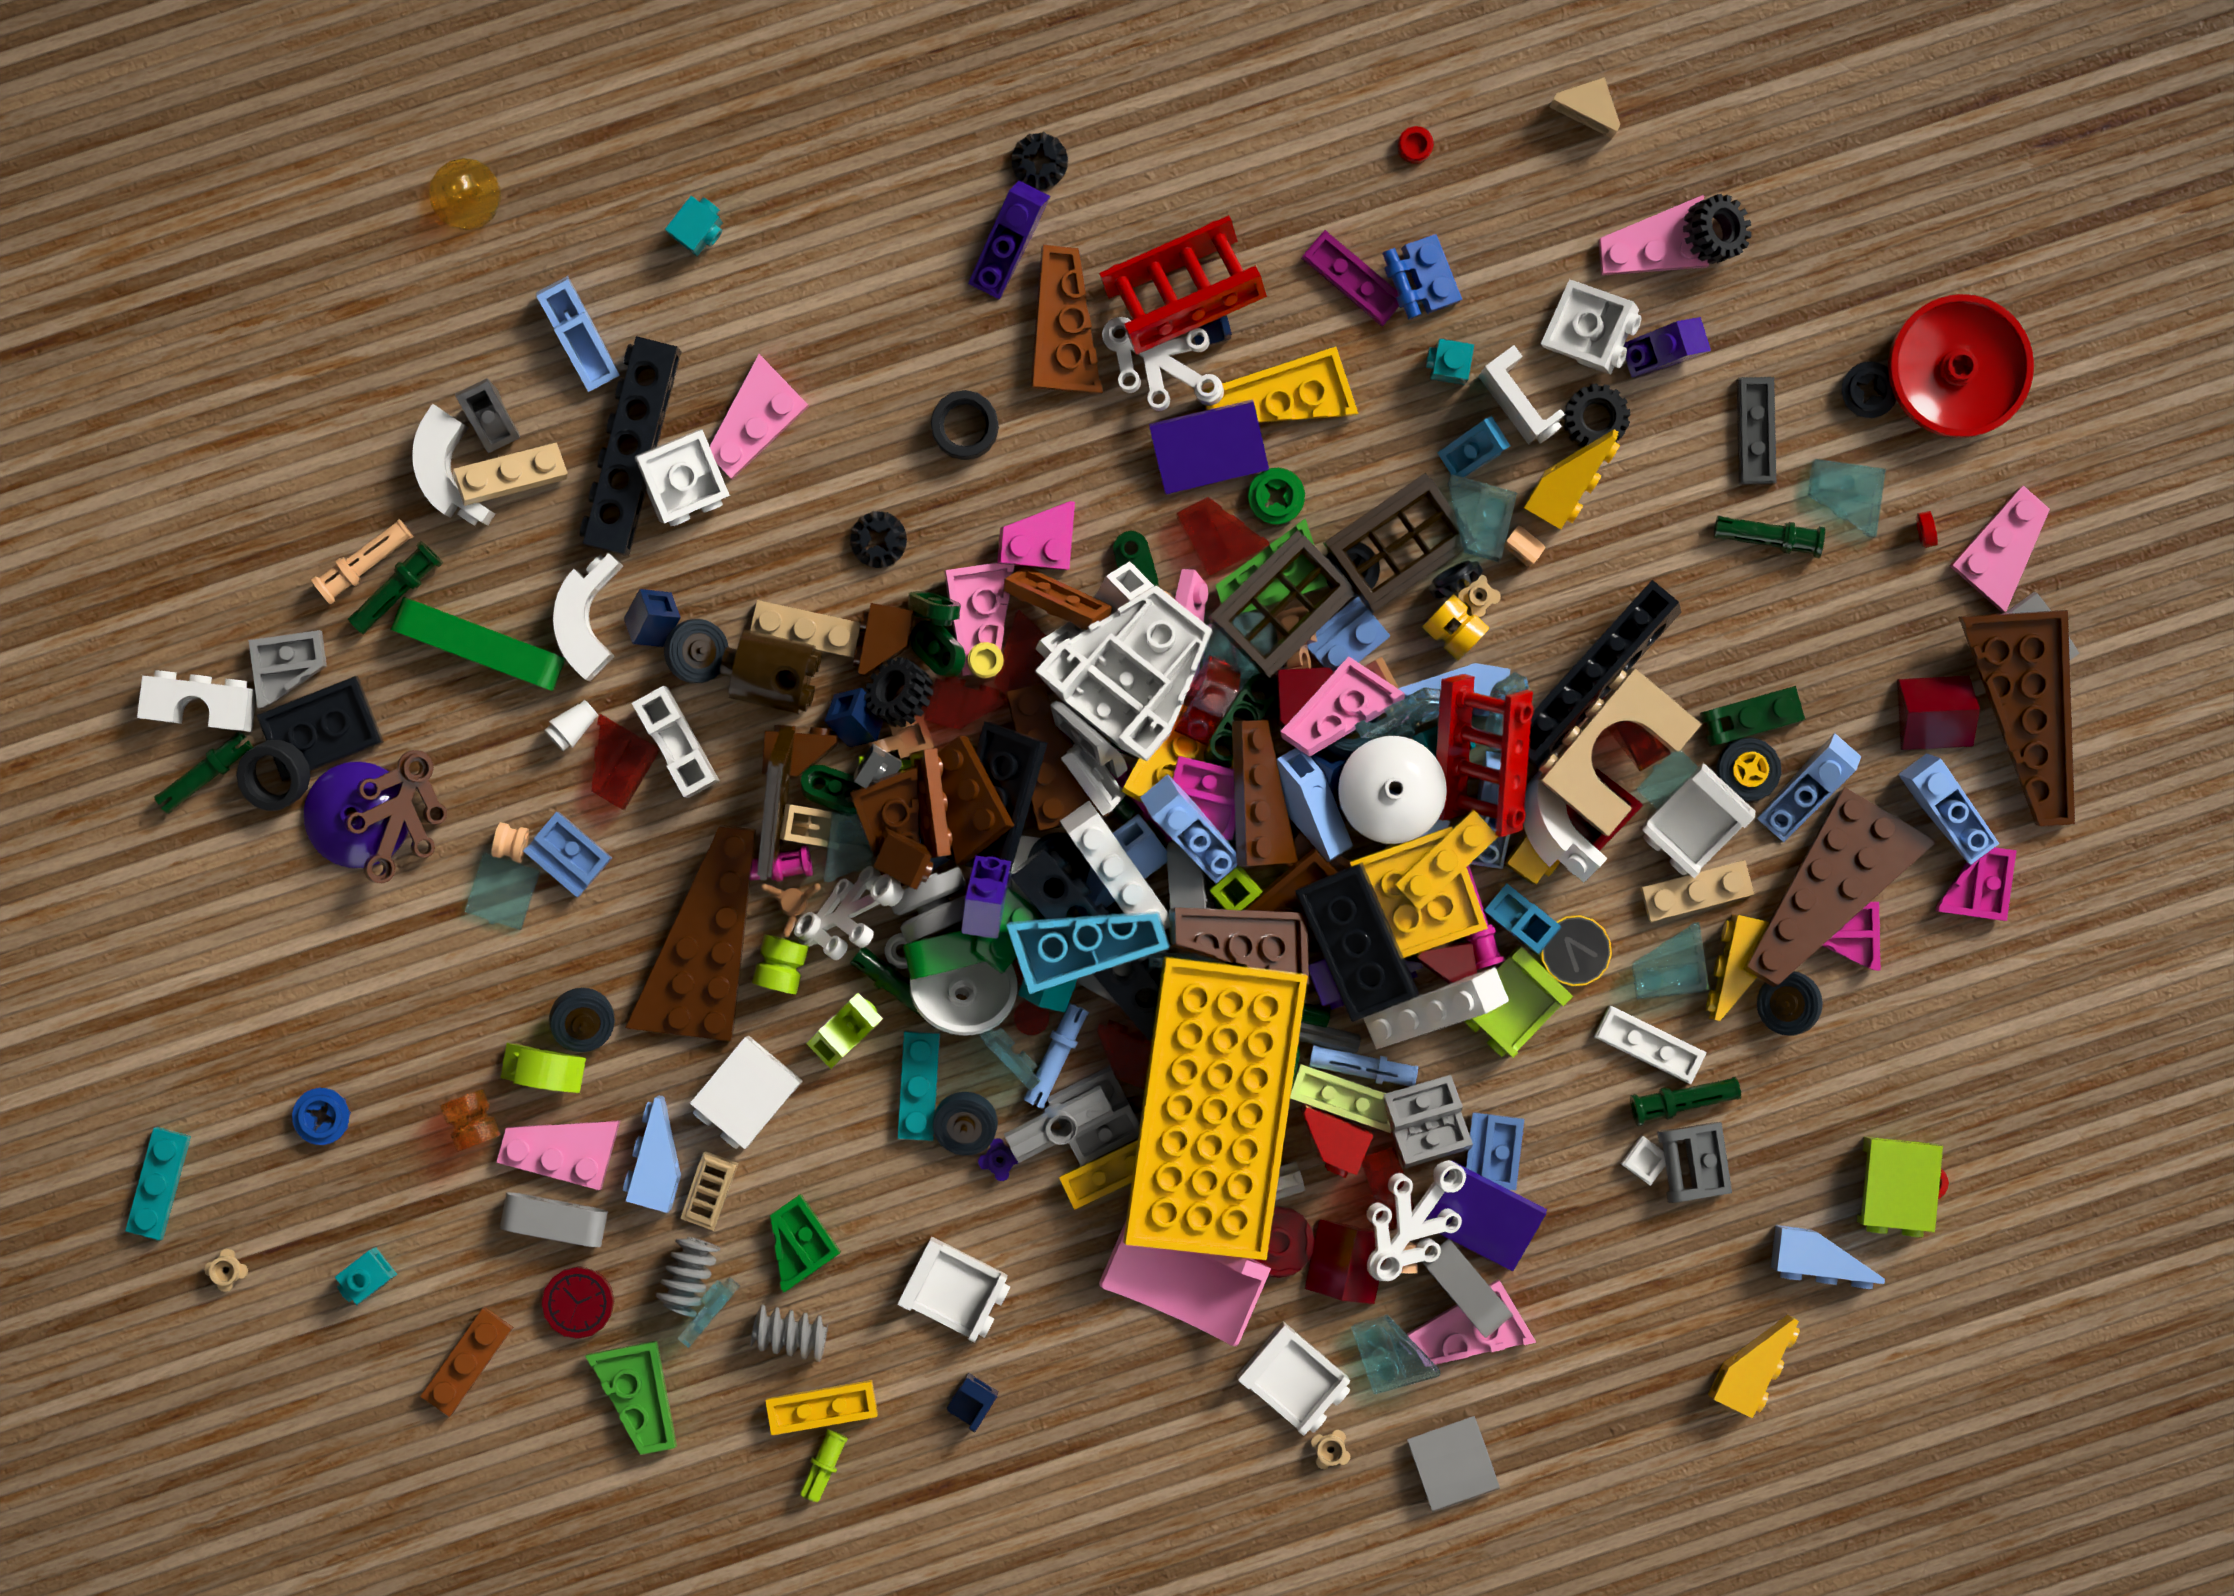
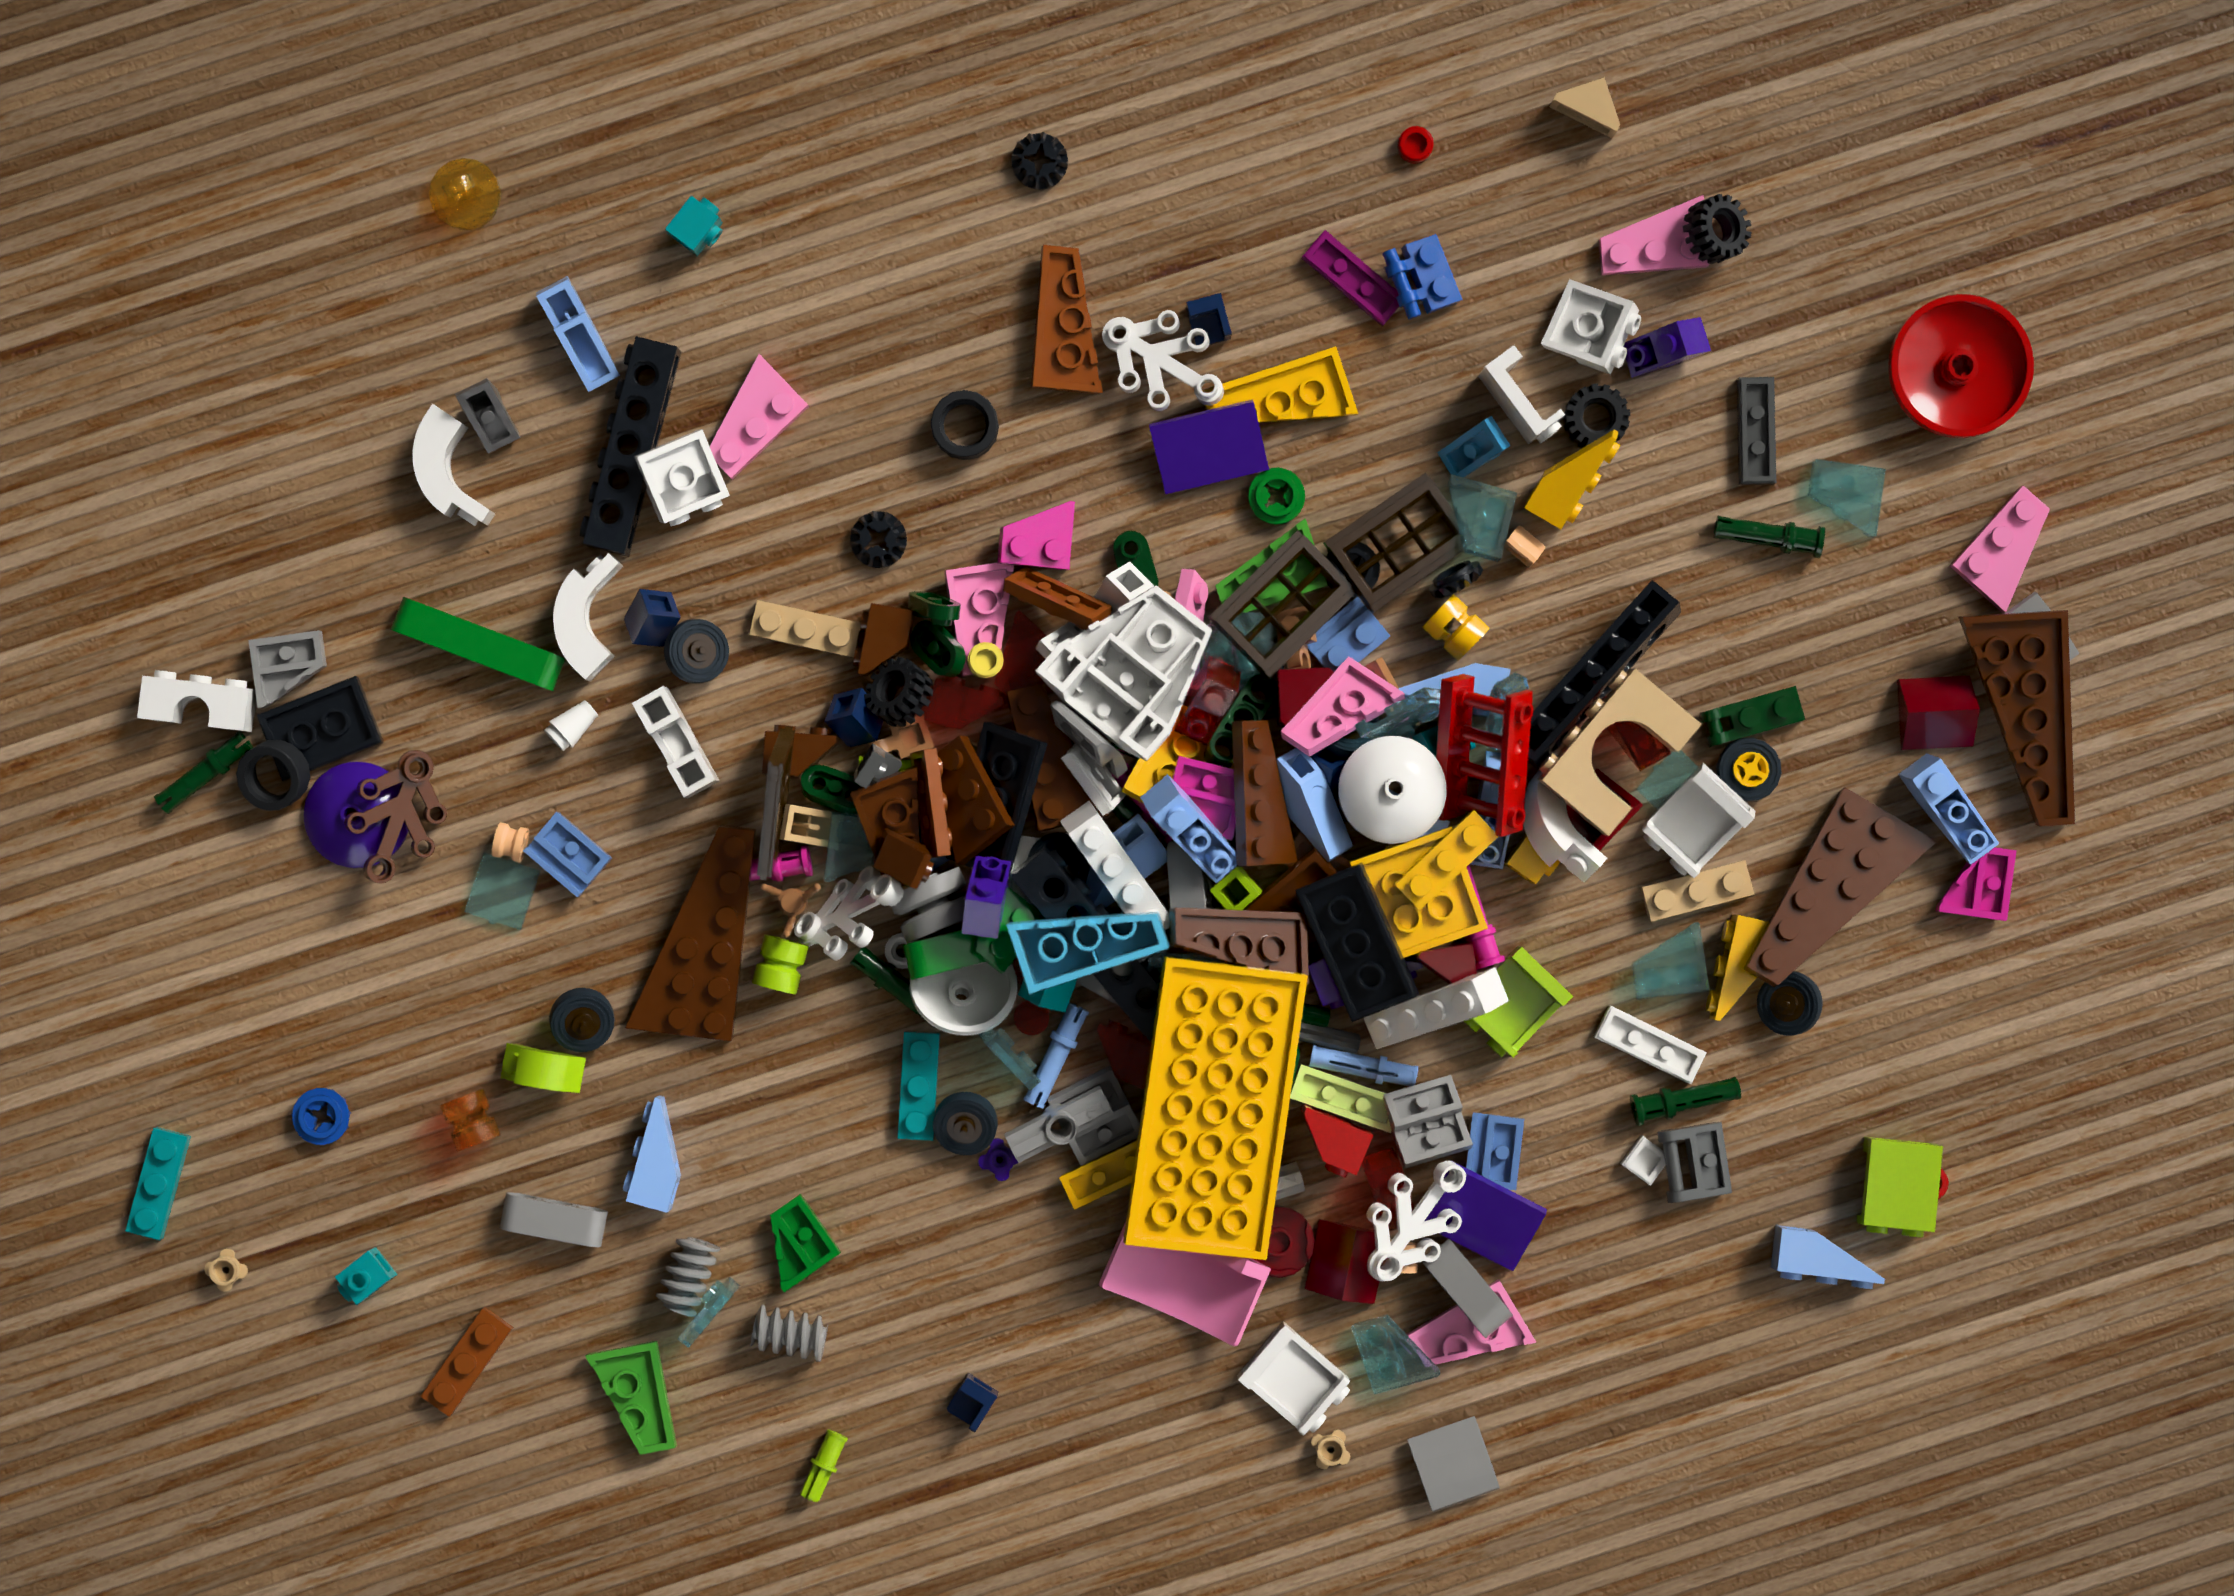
(348, 571): light nougat pin -> none
(406, 576): dark green pin -> none
(510, 474): tan plate -> none
(562, 1151): bright pink wing -> none
(578, 1302): dark red tile -> none
(620, 762): clear red wing -> none
(719, 1163): tan slope -> none
(745, 1093): white panel -> none
(759, 671): dark brown cylinder -> none
(821, 1407): yellow plate -> none
(845, 1030): lime brick -> none
(955, 1289): white panel -> none
(1009, 238): dark purple slope -> none
(1195, 309): red fence -> none
(1218, 536): clear red wing -> none
(1450, 361): teal brick -> none
(1489, 596): tan plate -> none
(1522, 919): dark azure brick -> none
(1577, 951): black tile -> none
(1748, 1372): yellow slope -> none
(1810, 787): light blue slope -> none
(1853, 395): black gear -> none
(1860, 938): dark pink wing -> none
(1926, 529): red tile -> none

